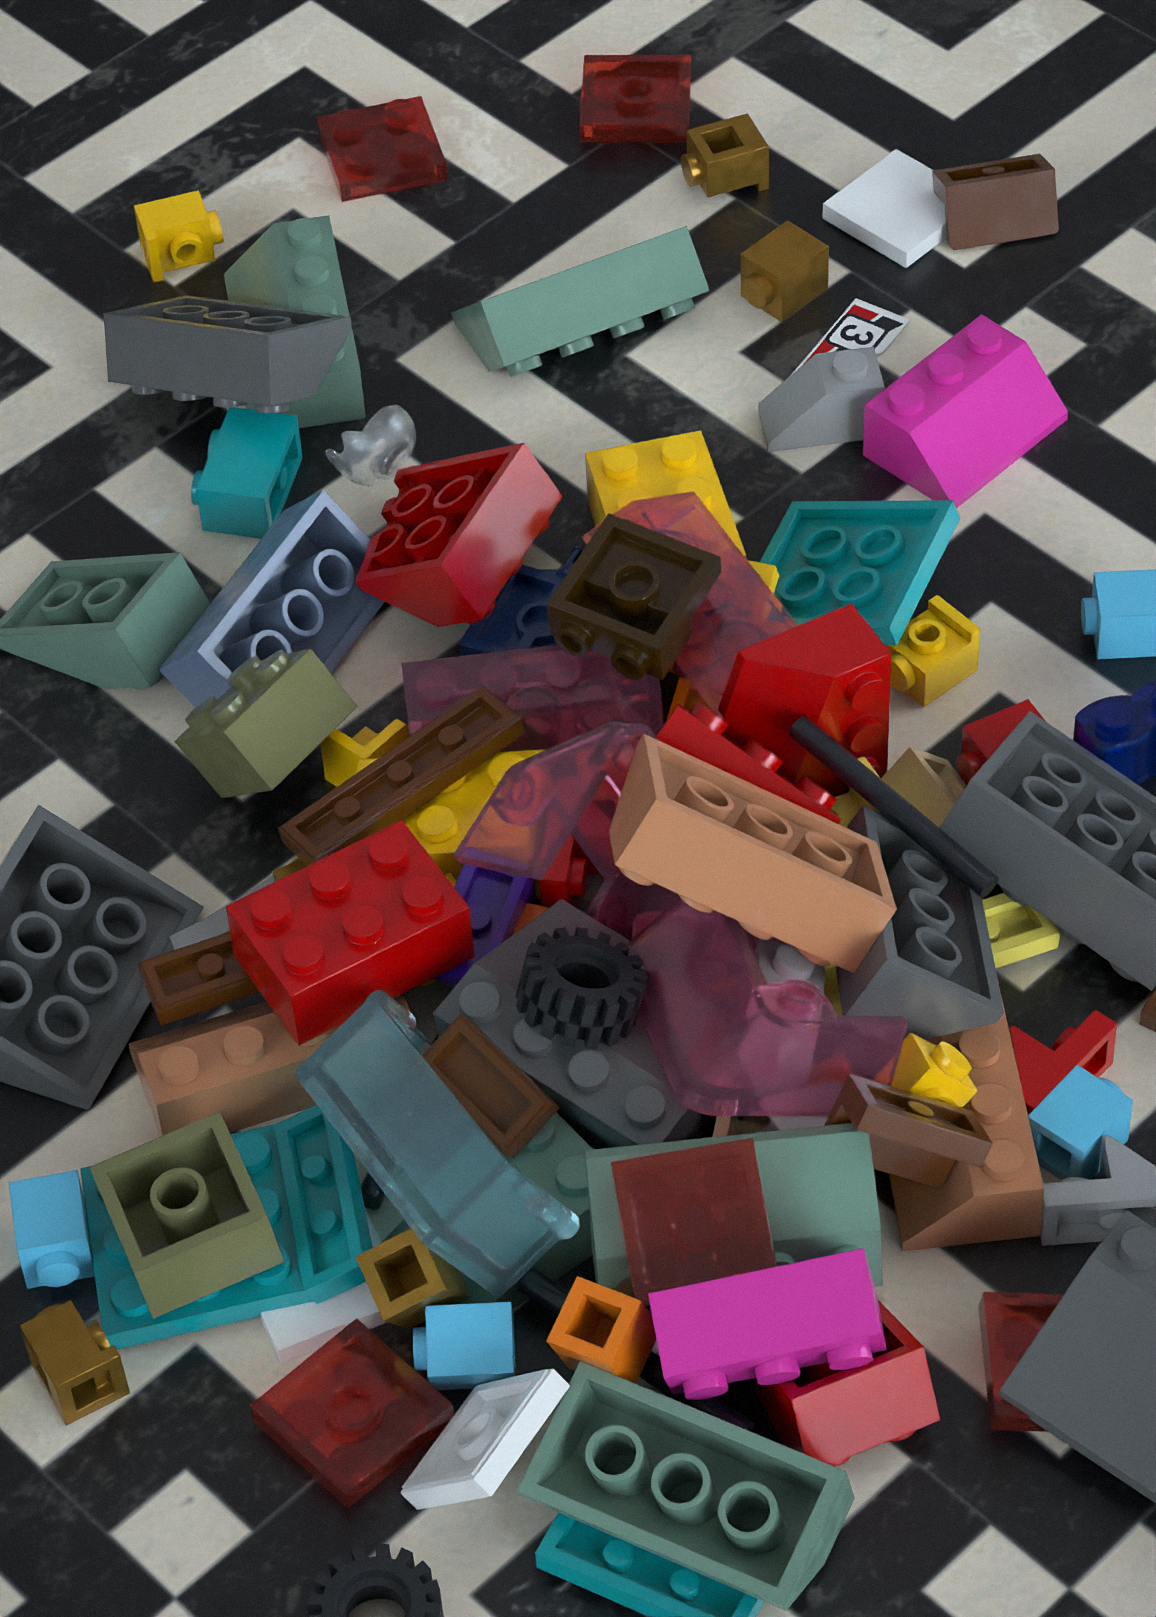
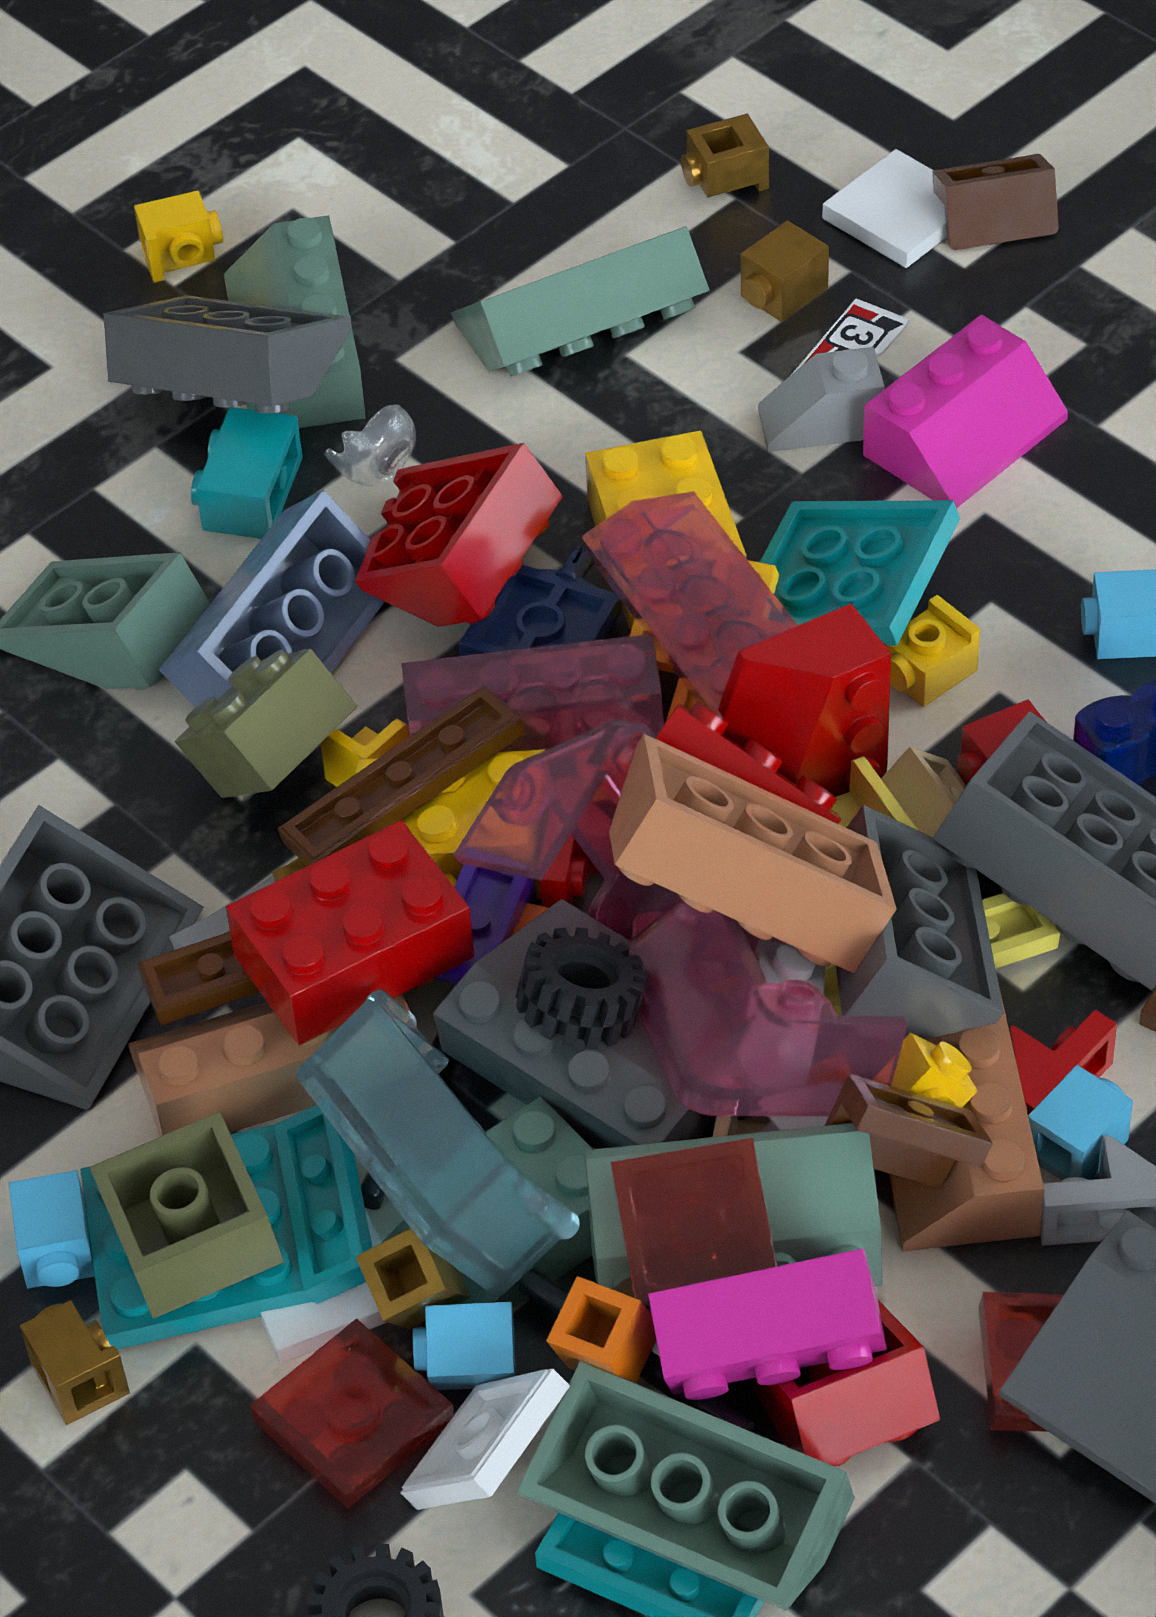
(382, 148): clear red plate -> none
(490, 1086): reddish brown tile -> none
(632, 598): dark brown plate -> none
(635, 98): clear red plate -> none
(893, 806): black bar -> none

